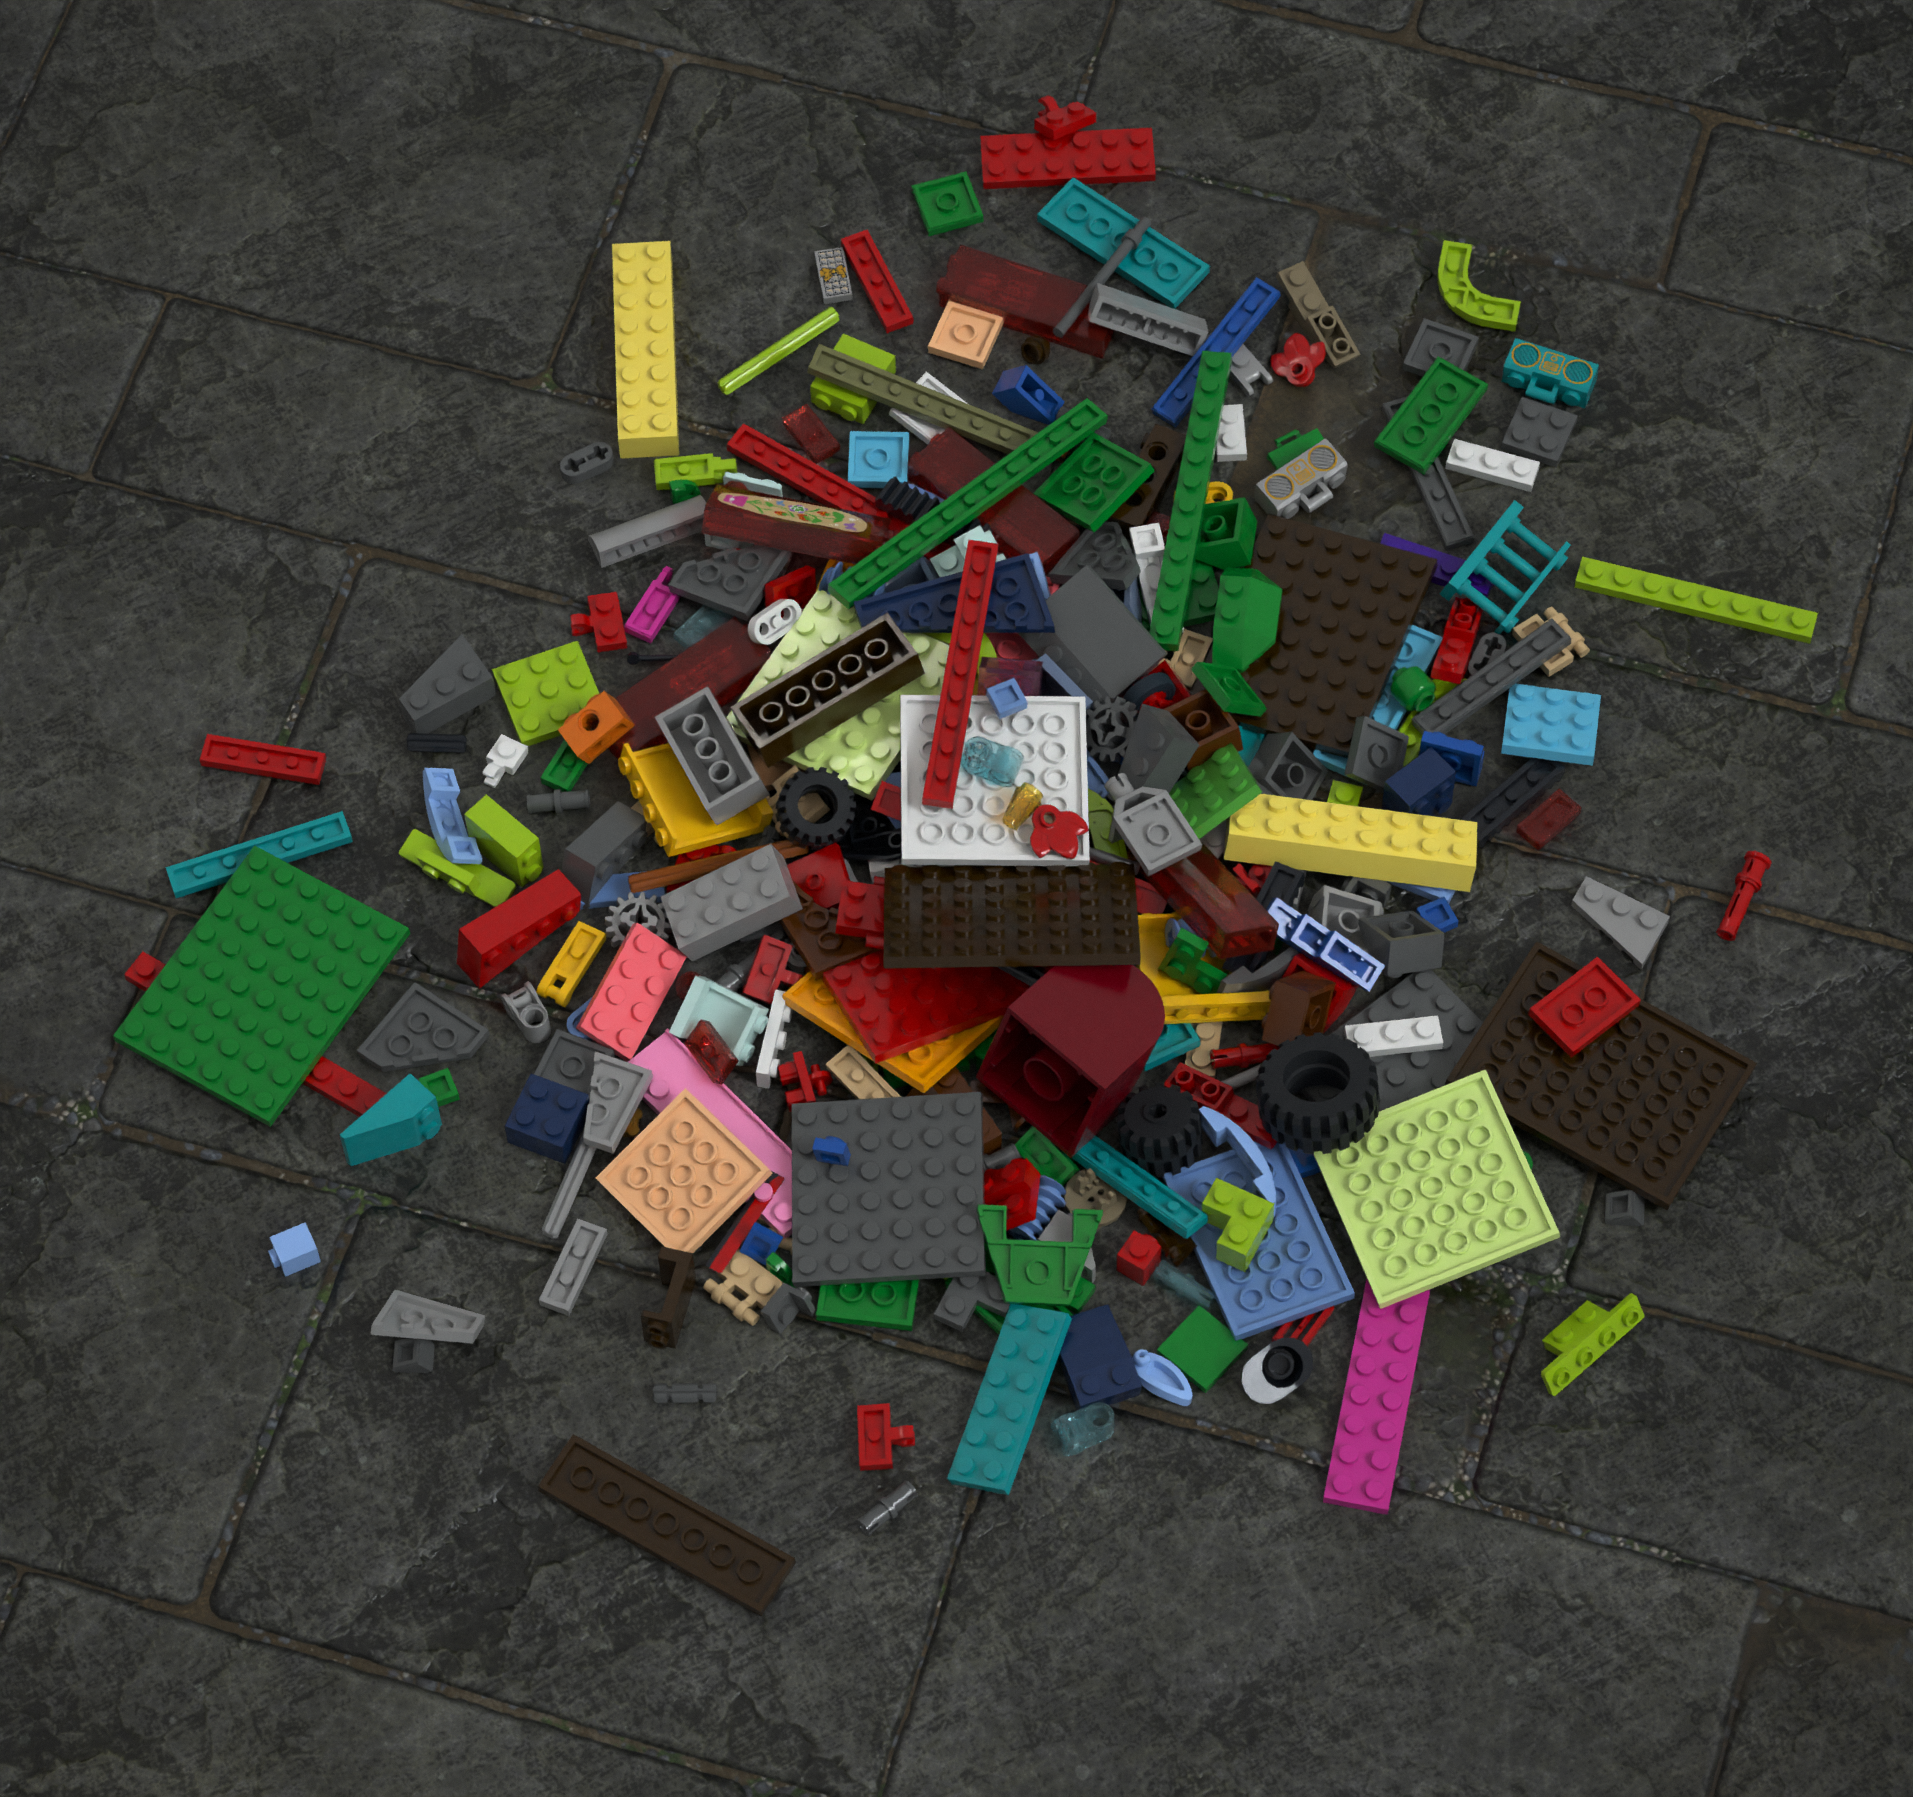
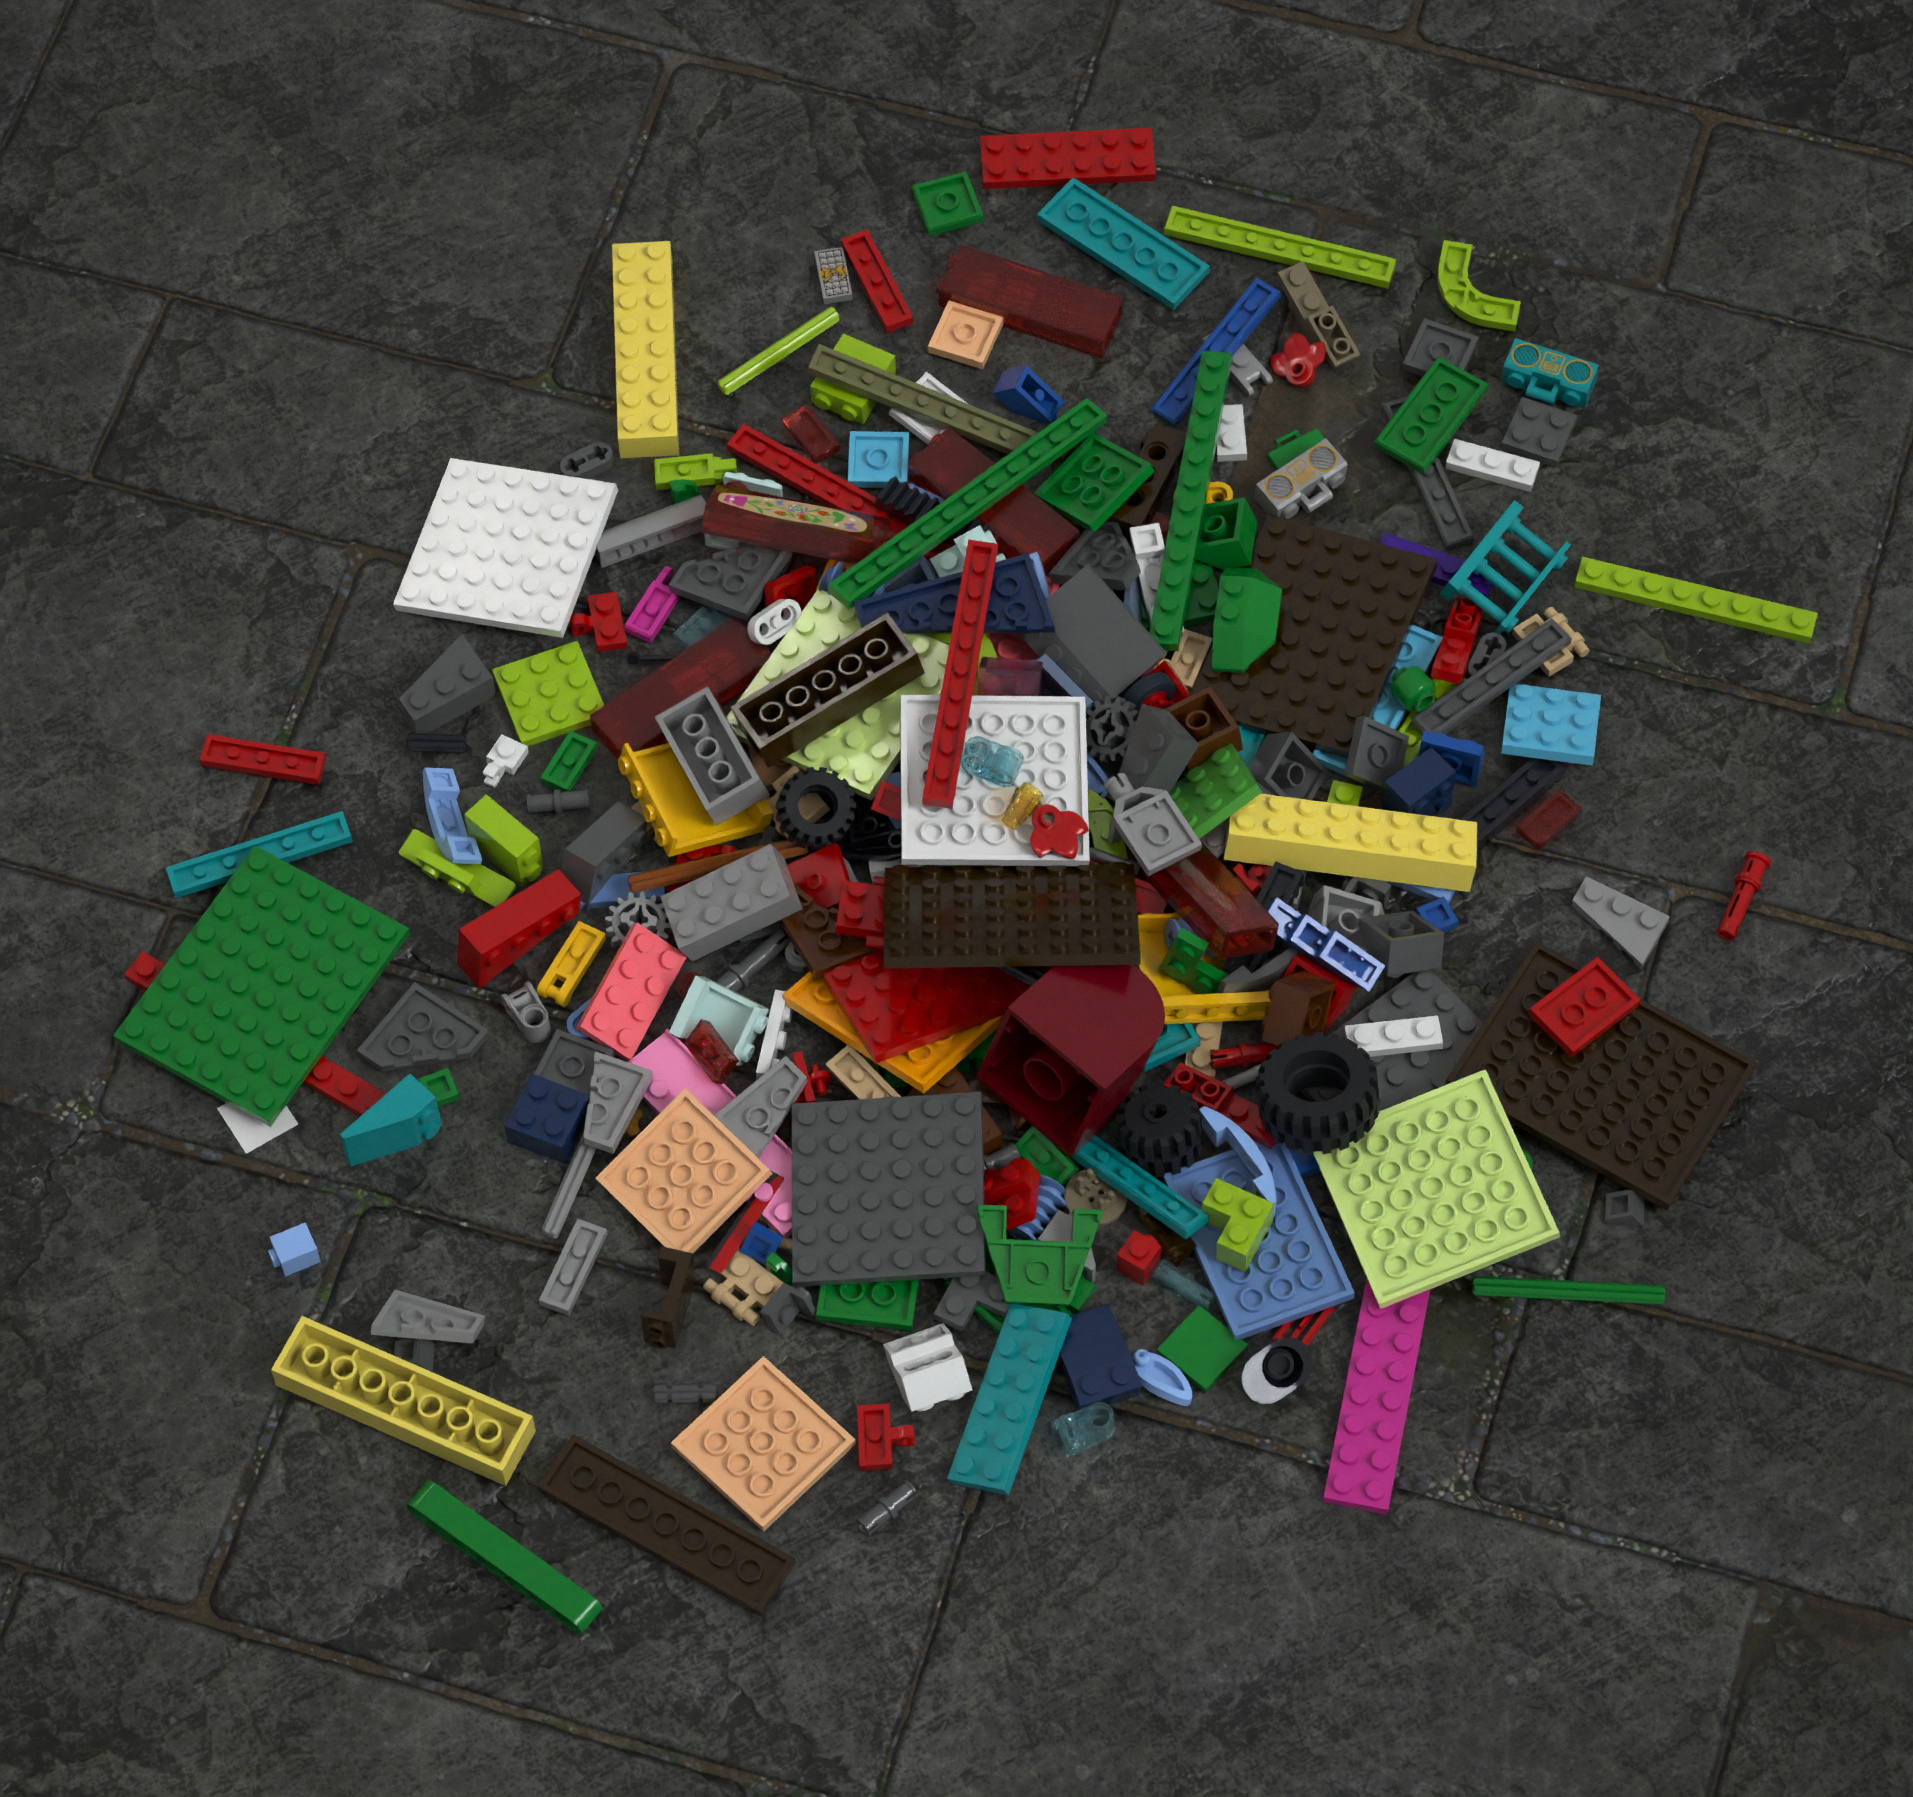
(252, 1132): none -> white sticker
(403, 1400): none -> light yellow brick
(504, 1557): none -> green beam
(506, 547): none -> white plate
(611, 726): orange brick -> none
(763, 1106): none -> light grey wing
(763, 1443): none -> light nougat plate
(769, 970): red plate -> none
(831, 1150): blue plate -> none
(928, 1368): none -> white piece
(1006, 698): medium blue plate -> none
(1035, 349): dark brown plate -> none
(1060, 122): red plate -> none
(1129, 242): dark grey bar -> none
(1147, 320): light grey brick -> none
(1229, 689): green tile -> none
(1280, 246): none -> lime plate
(1568, 1290): none -> green axle
(1585, 1338): lime bracket -> none

